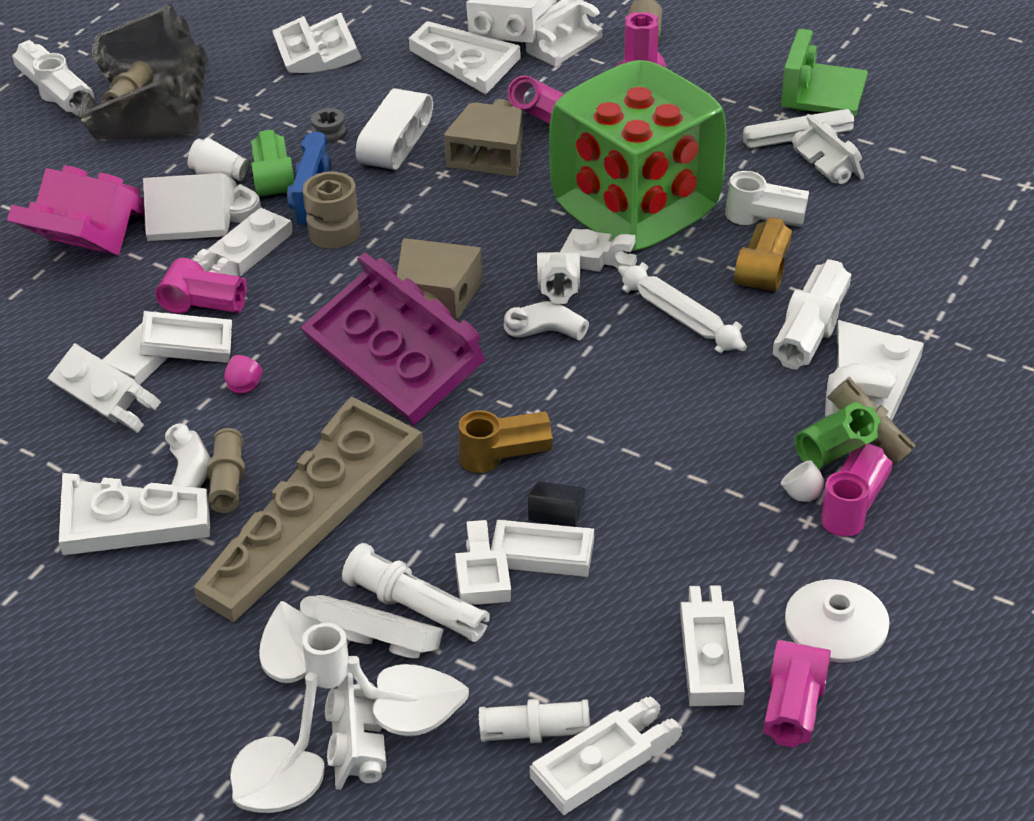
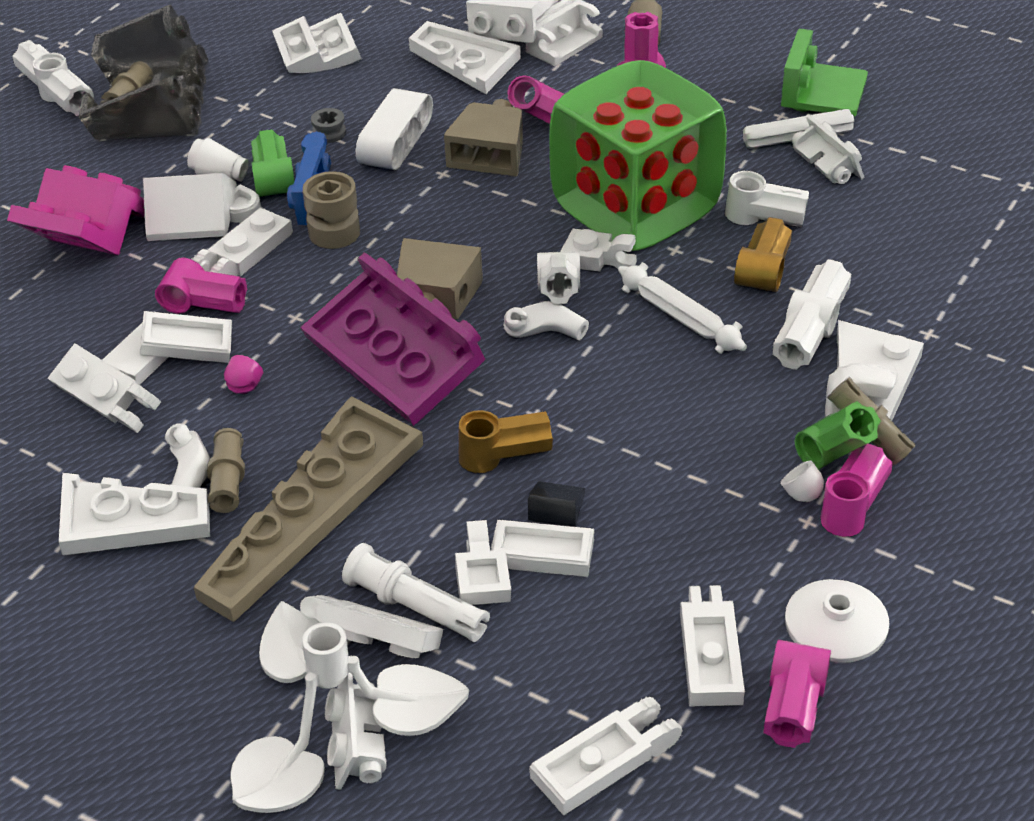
(533, 720): white pin -> none

